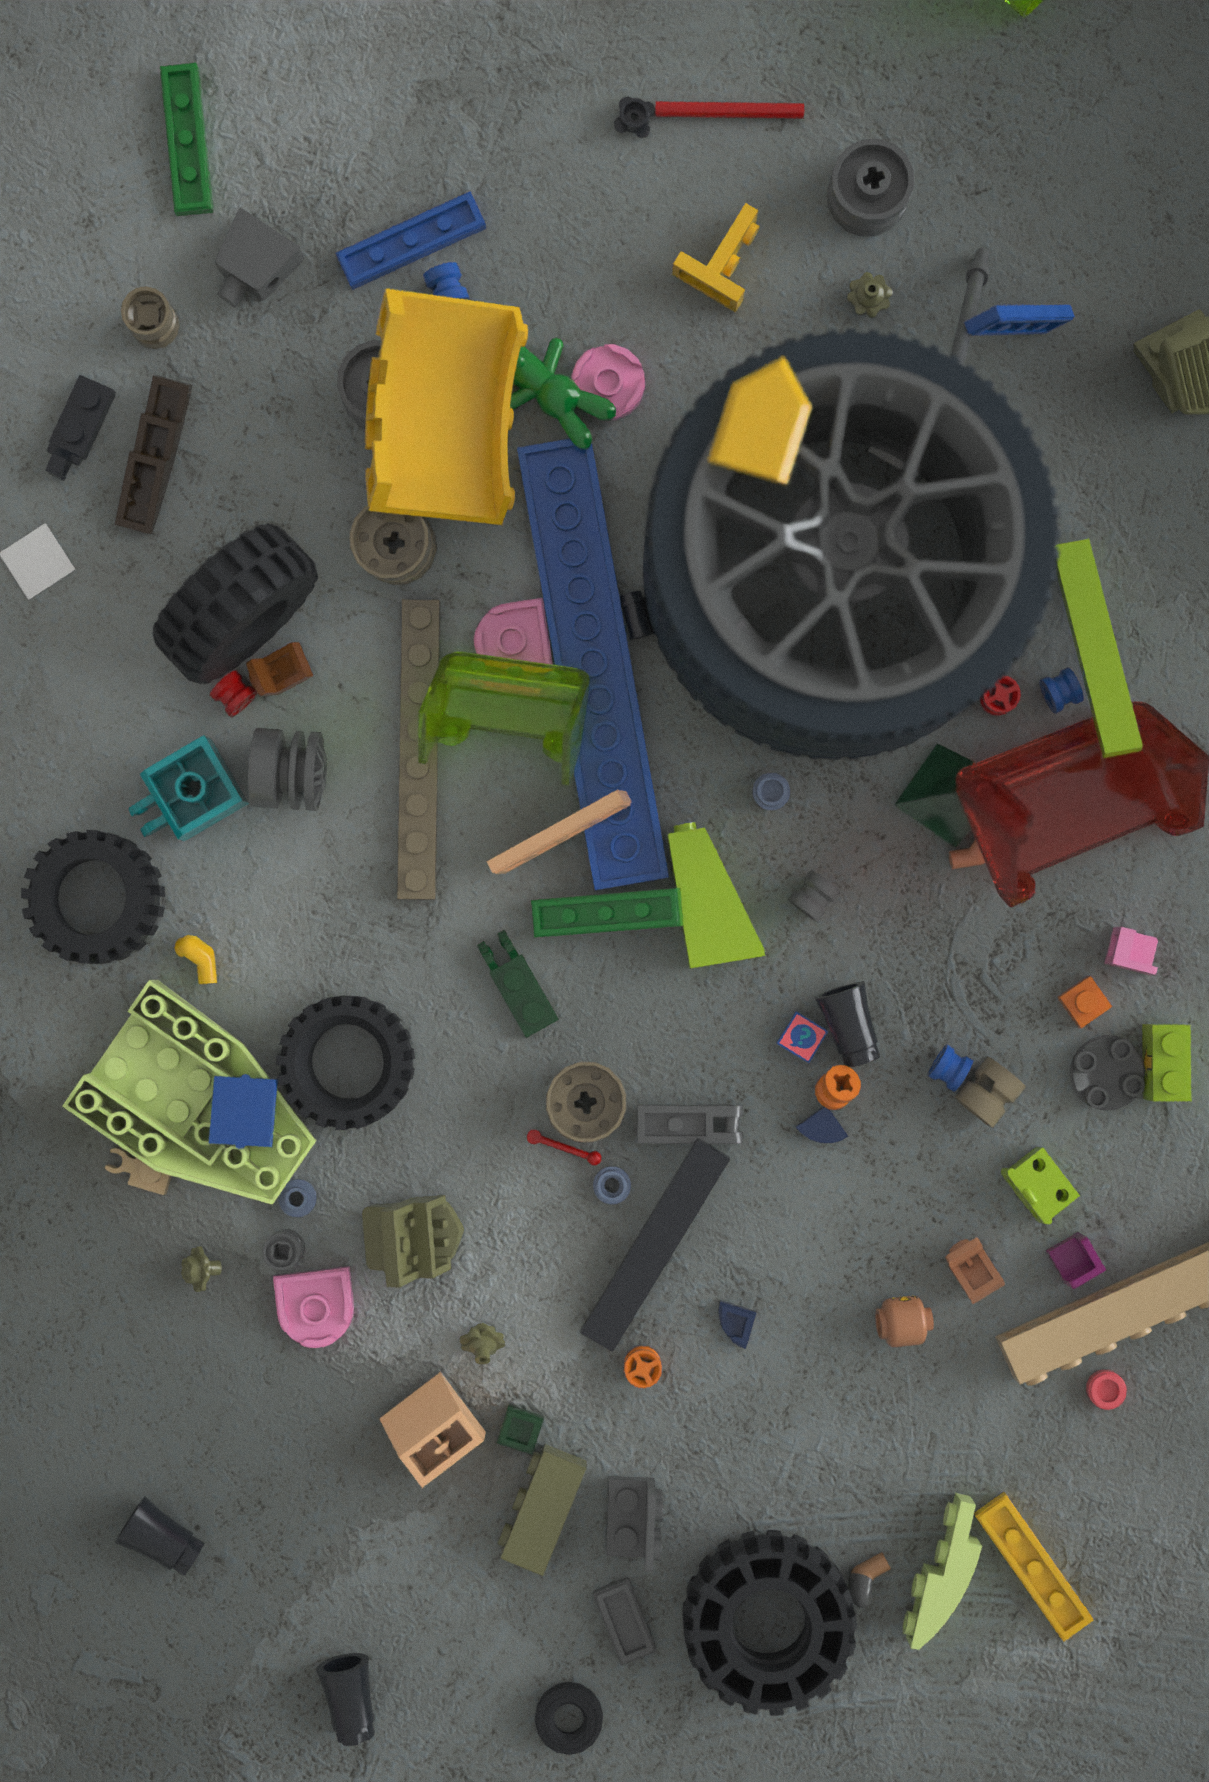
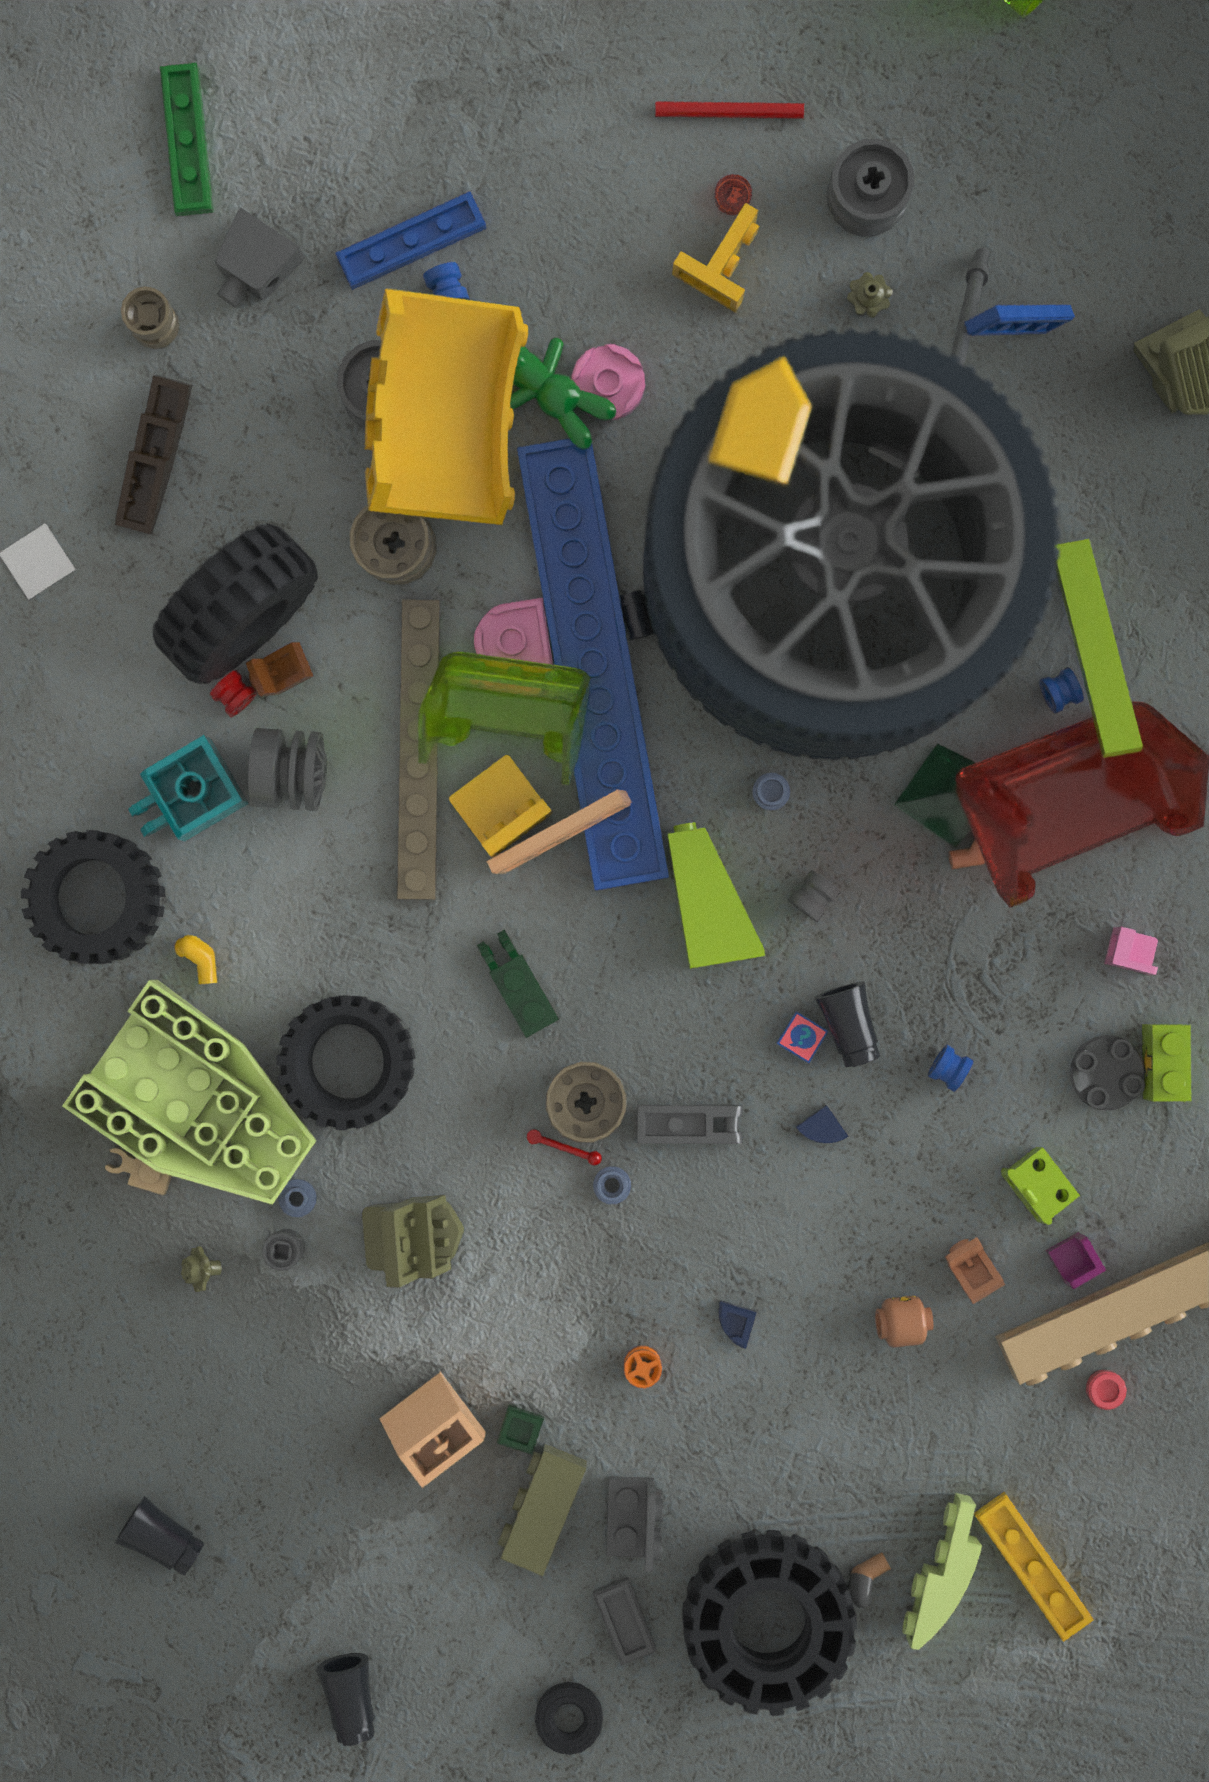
(78, 425): black hinge -> none
(243, 1111): blue piece -> none
(314, 1305): bright pink tile -> none
(482, 1342): olive plant -> none
(500, 806): none -> yellow bracket
(607, 912): green tile -> none
(629, 107): black plate -> none
(655, 1244): black tile -> none
(732, 194): none -> clear red tile
(829, 1091): orange wheel -> none
(1003, 1087): dark tan wheel -> none
(1007, 692): red wheel -> none
(1084, 1001): orange plate -> none

